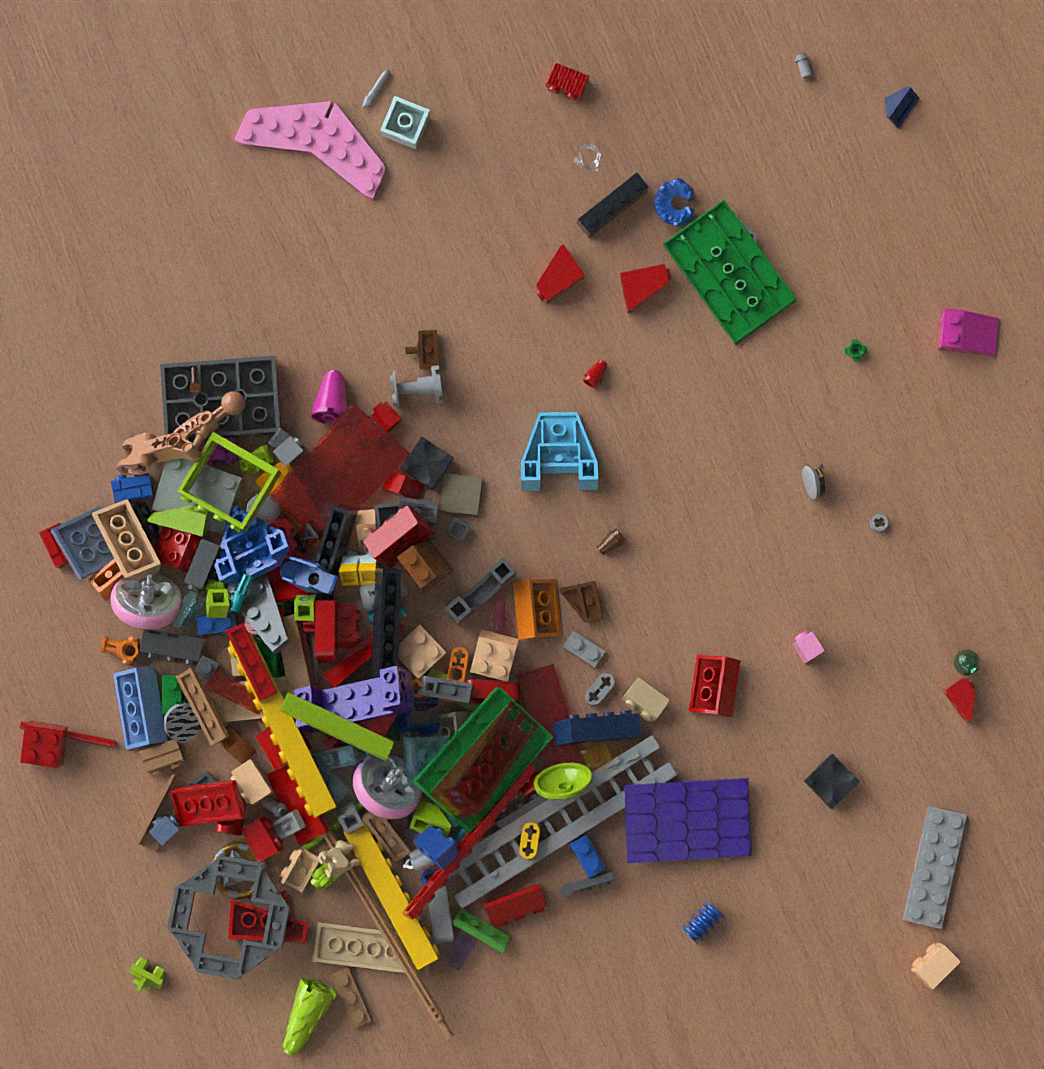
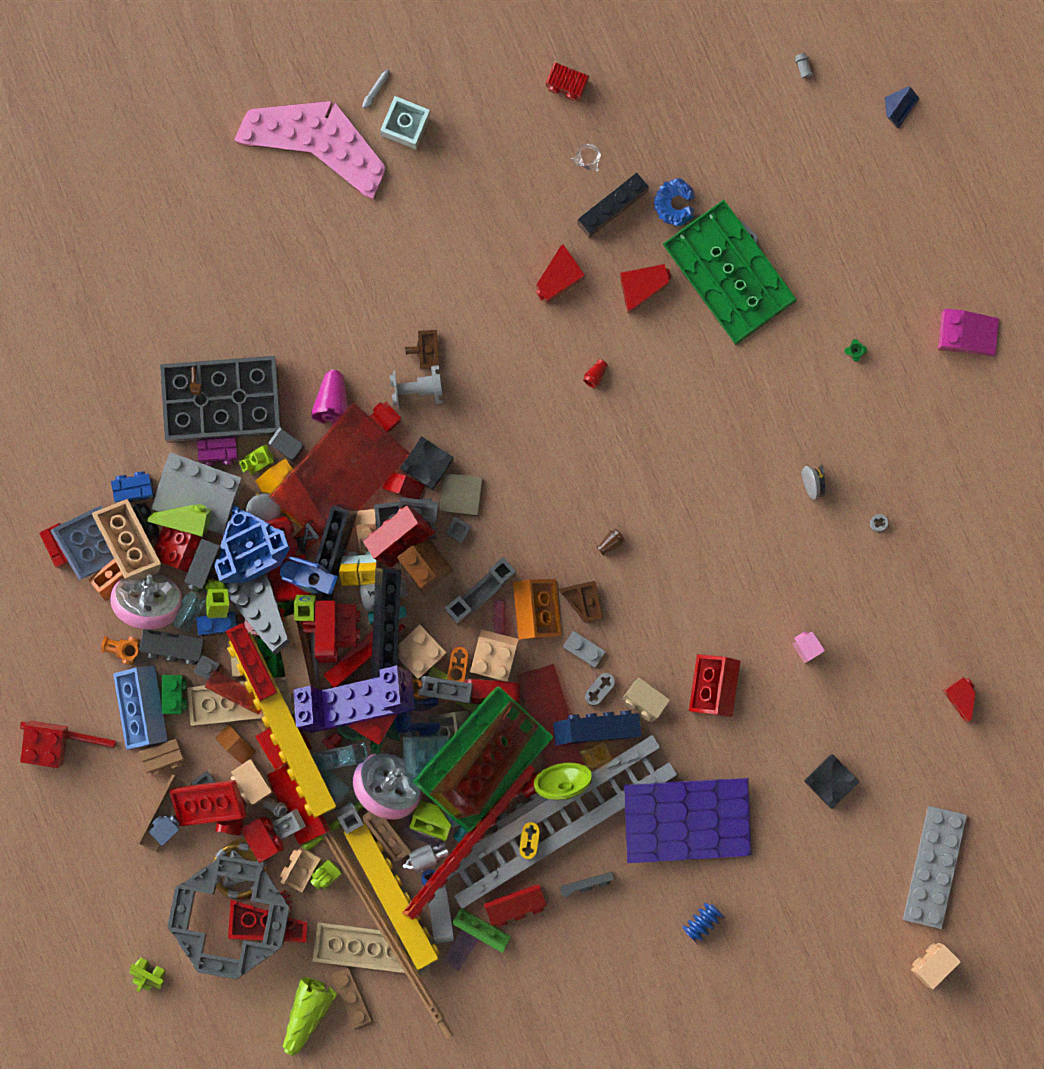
(149, 449): nougat piece -> none
(181, 723): light grey tile -> none
(198, 466): lime window -> none
(202, 706): medium nougat panel -> none
(240, 593): teal axle -> none
(288, 450): light grey brick -> none
(336, 726): lime tile -> none
(336, 859): tan animal -> none
(437, 846): blue brick -> none
(556, 447): medium azure wedge -> none
(587, 856): blue brick -> none
(966, 662): clear green piece -> none

